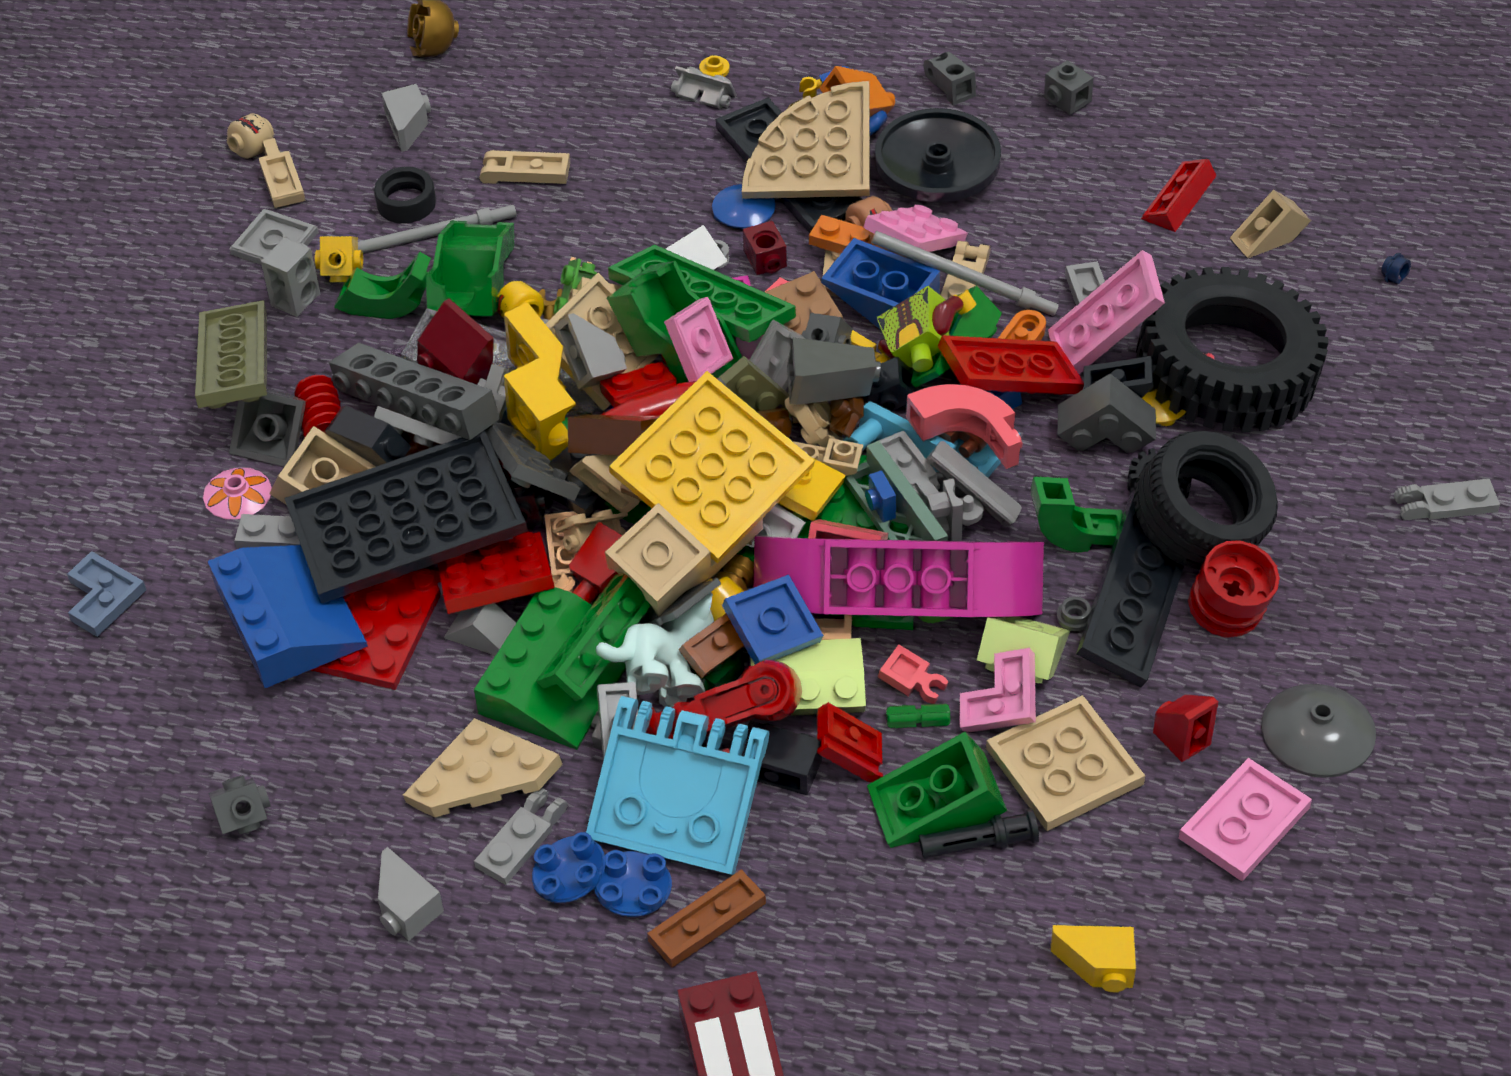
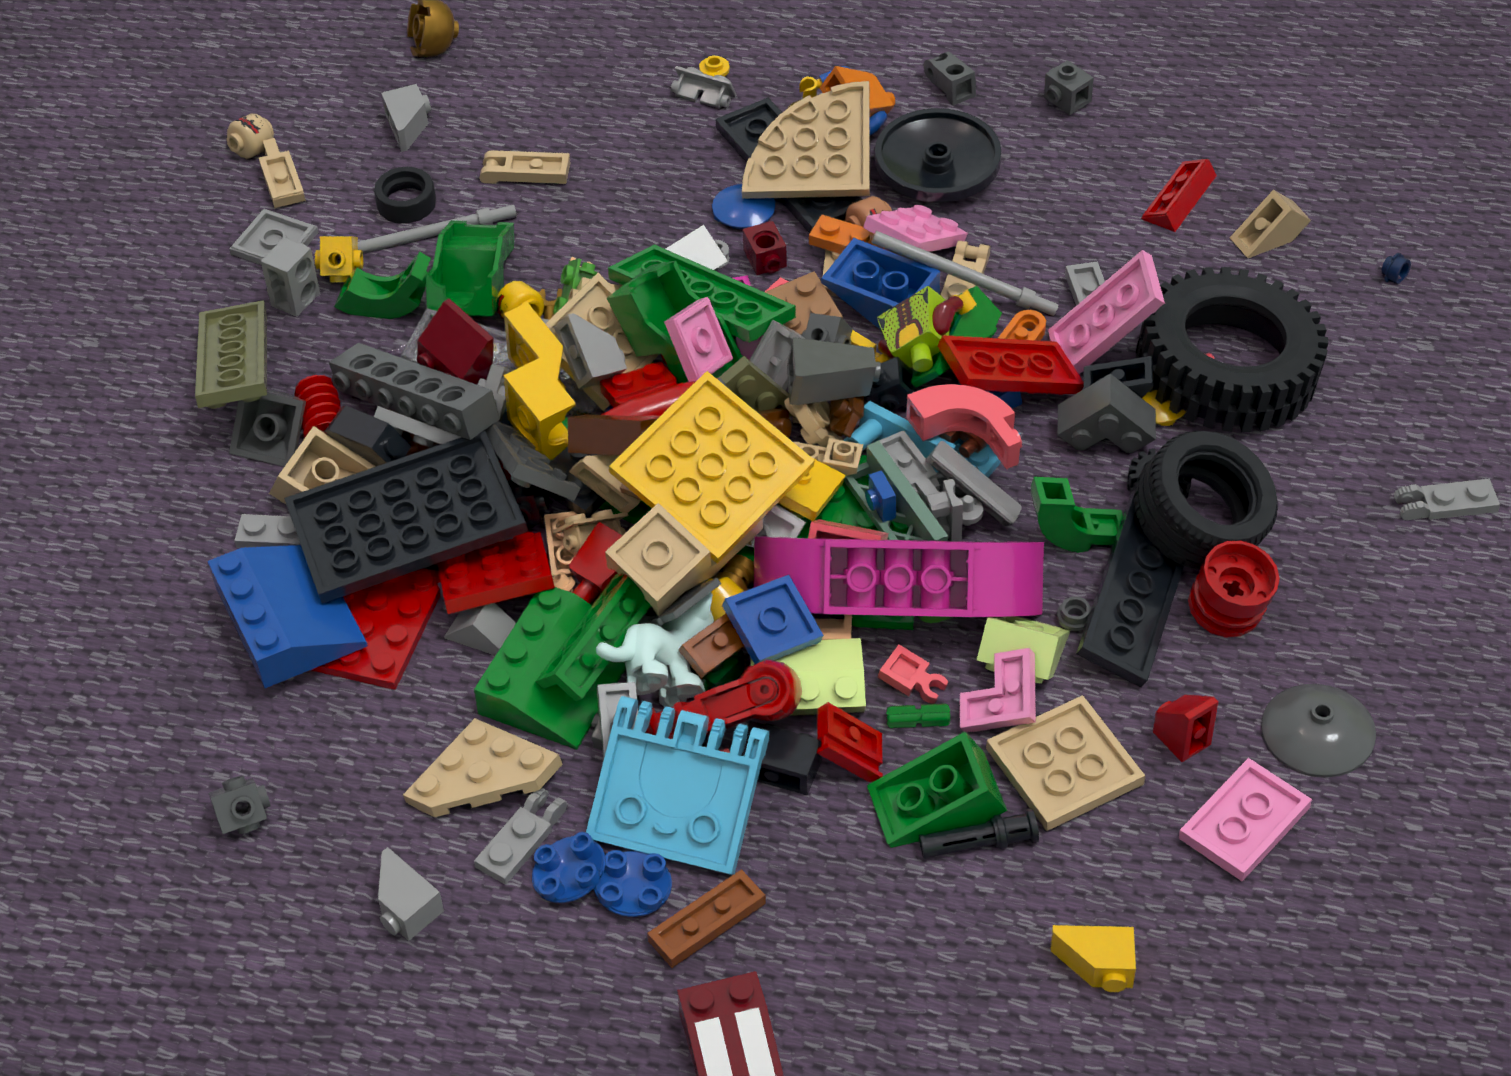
(108, 590): sand blue plate -> none
(231, 502): bright pink dish -> none

